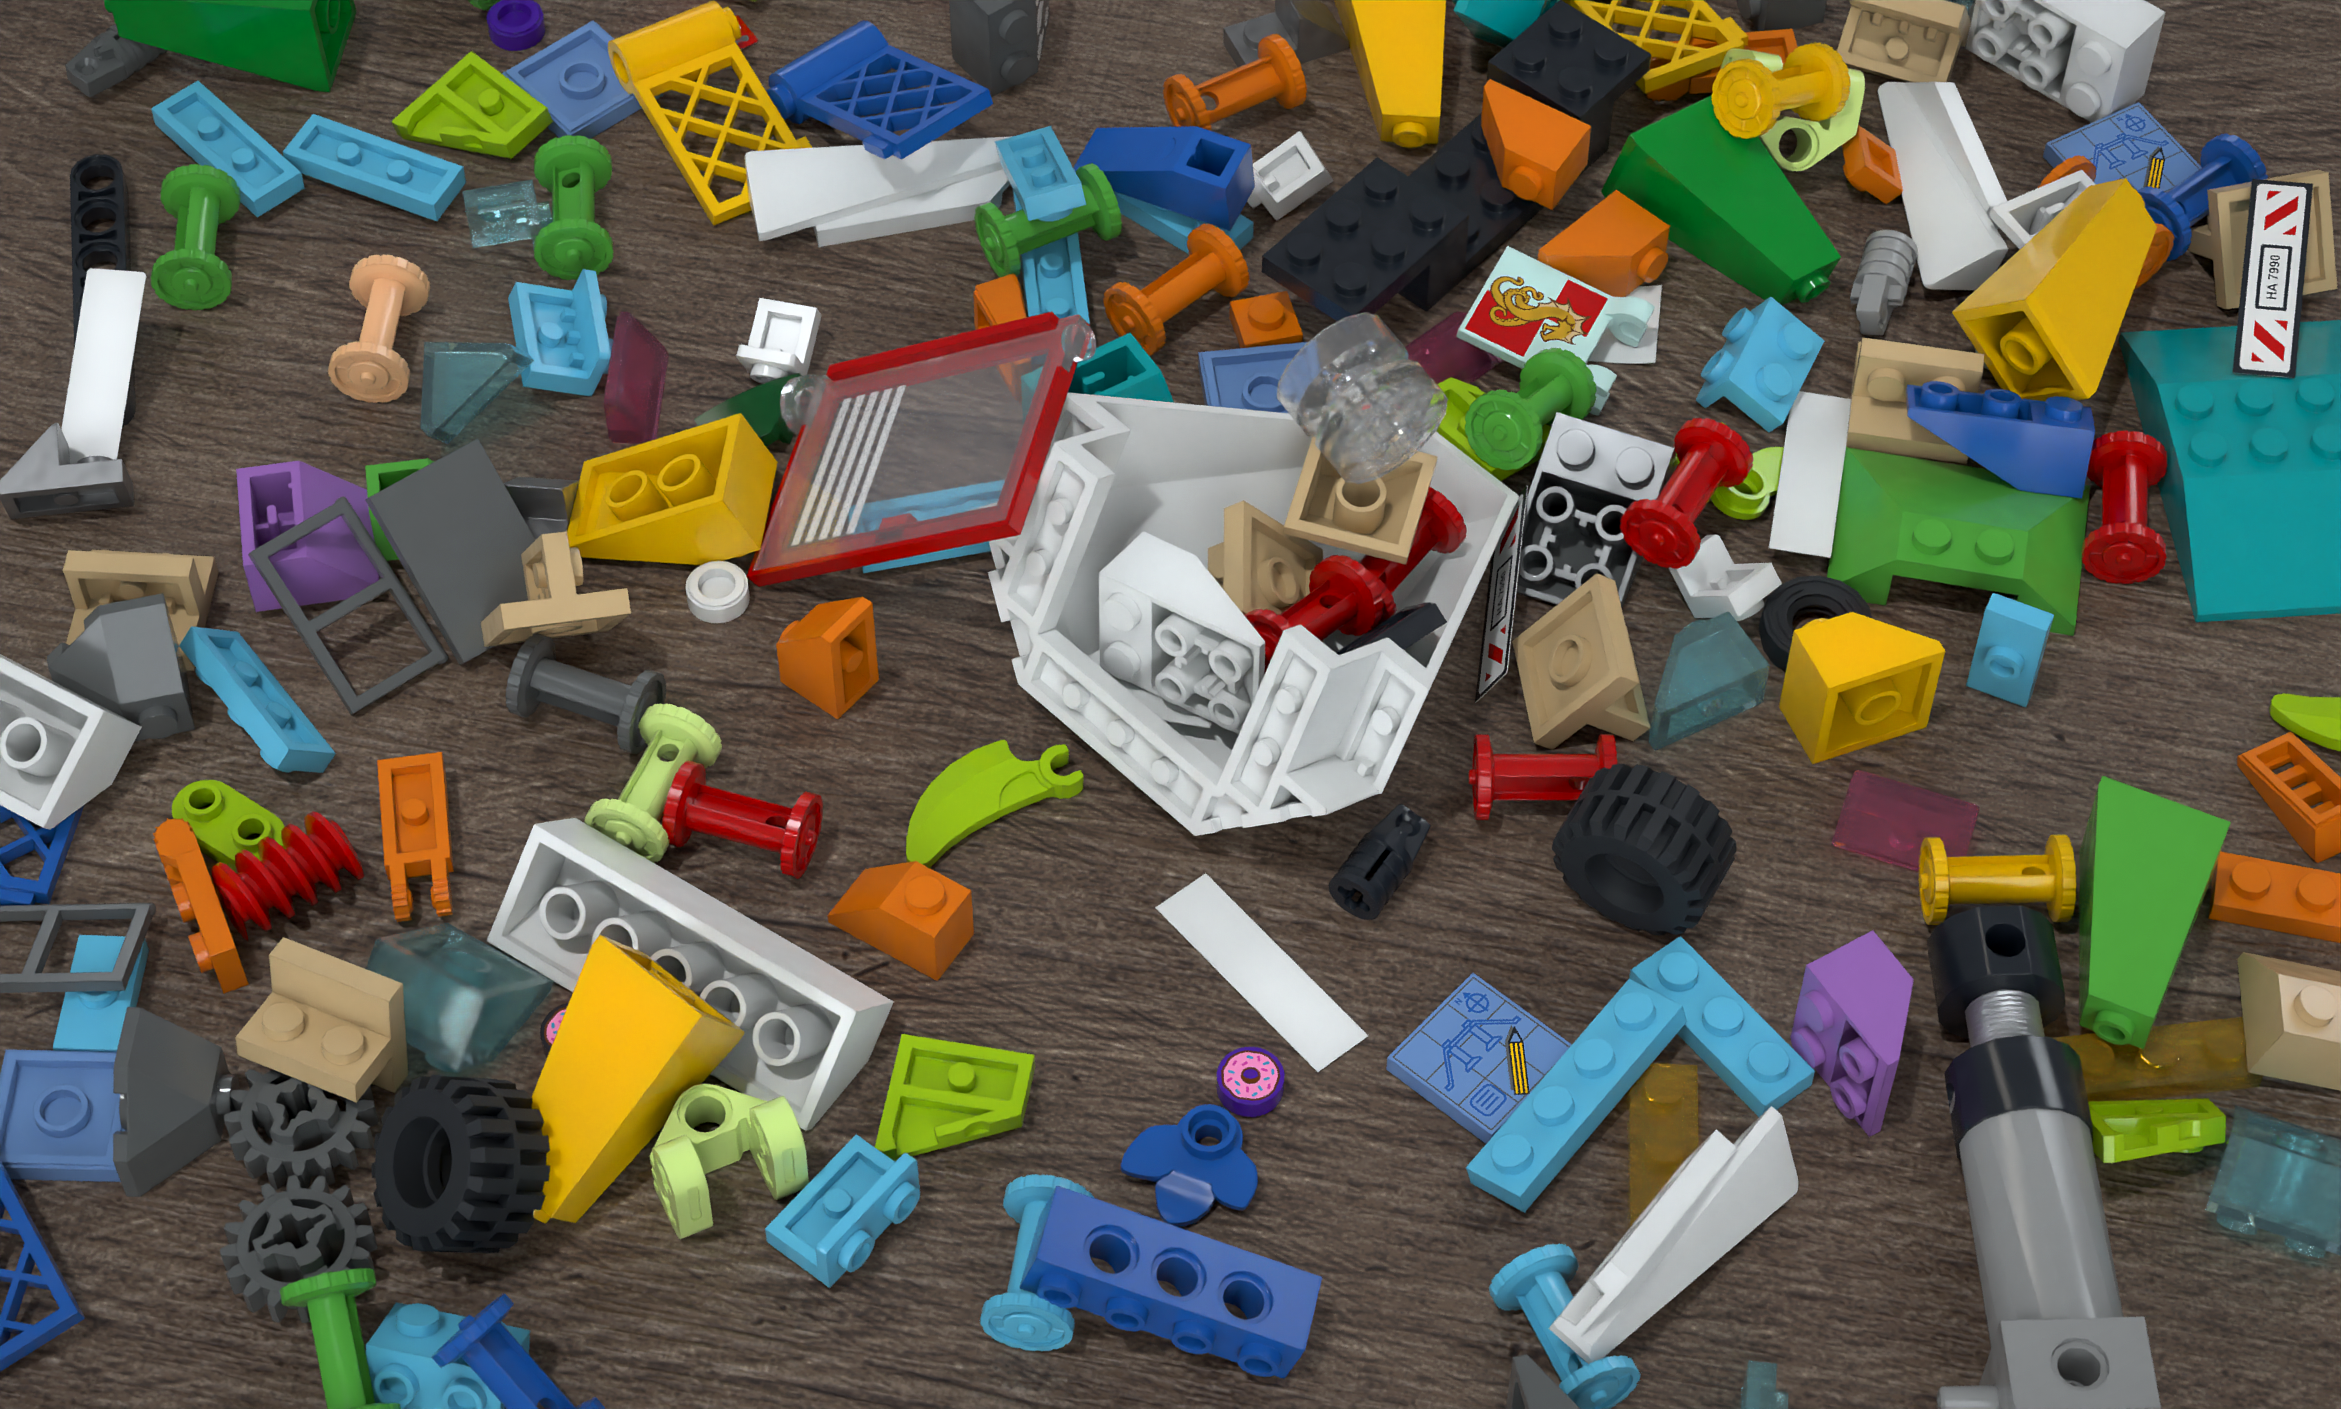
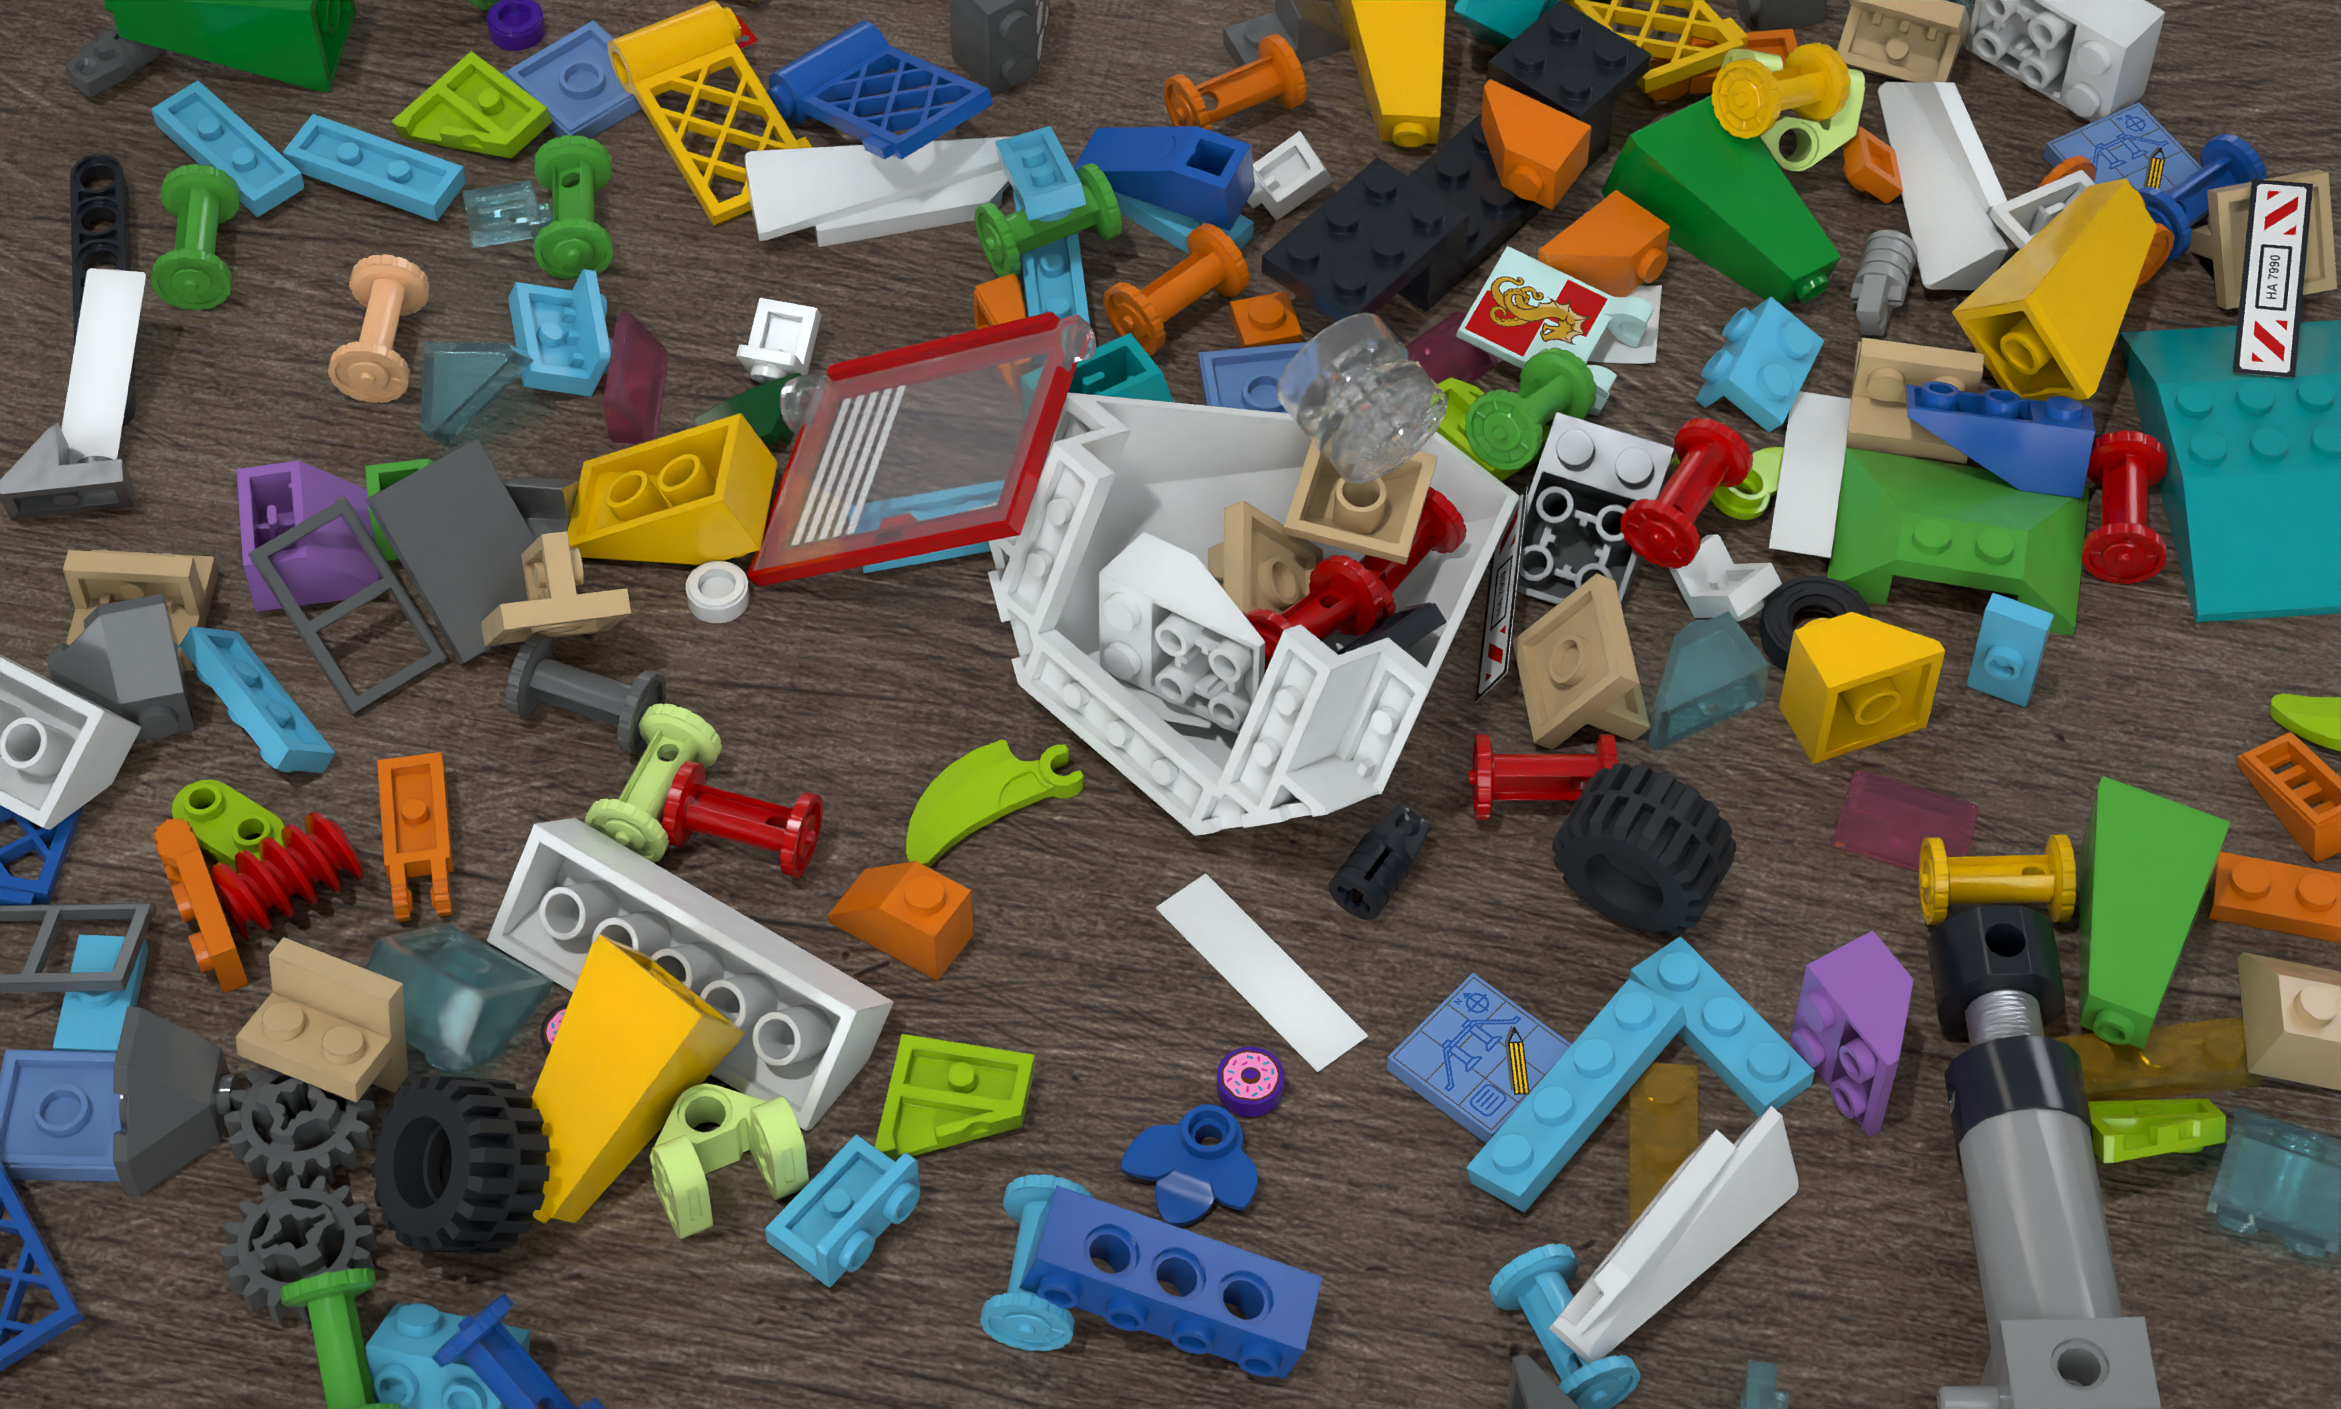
(831, 654): orange slope -> none

